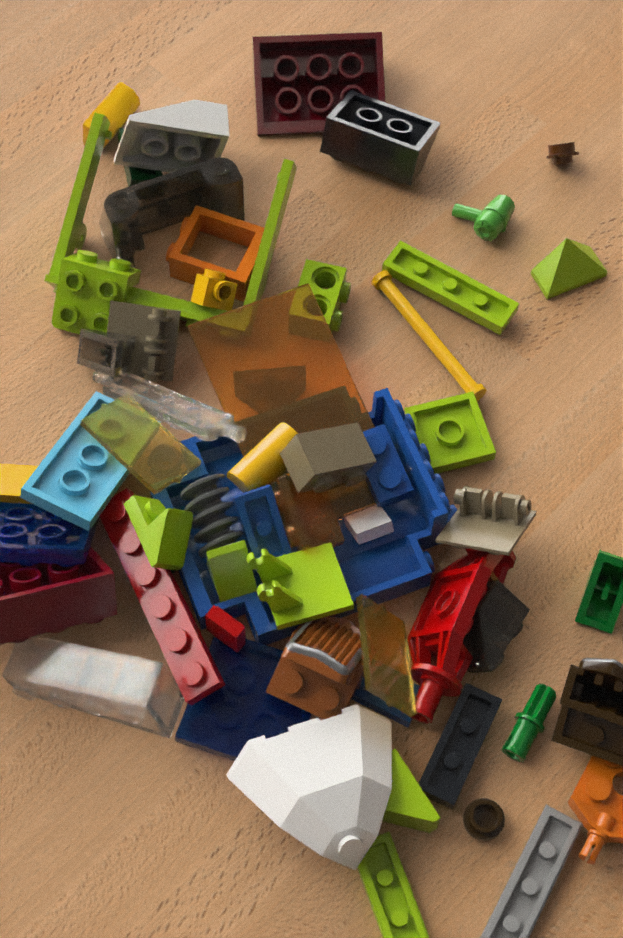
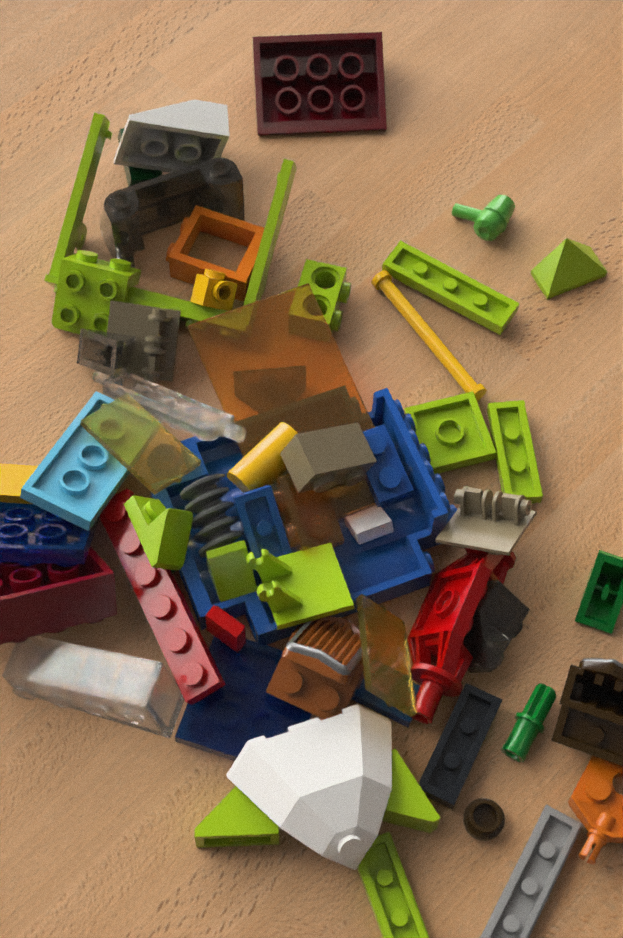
(116, 107): yellow brick -> none
(236, 823): none -> lime slope
(379, 137): black slope -> none
(514, 450): none -> lime plate
(562, 153): reddish brown plate -> none

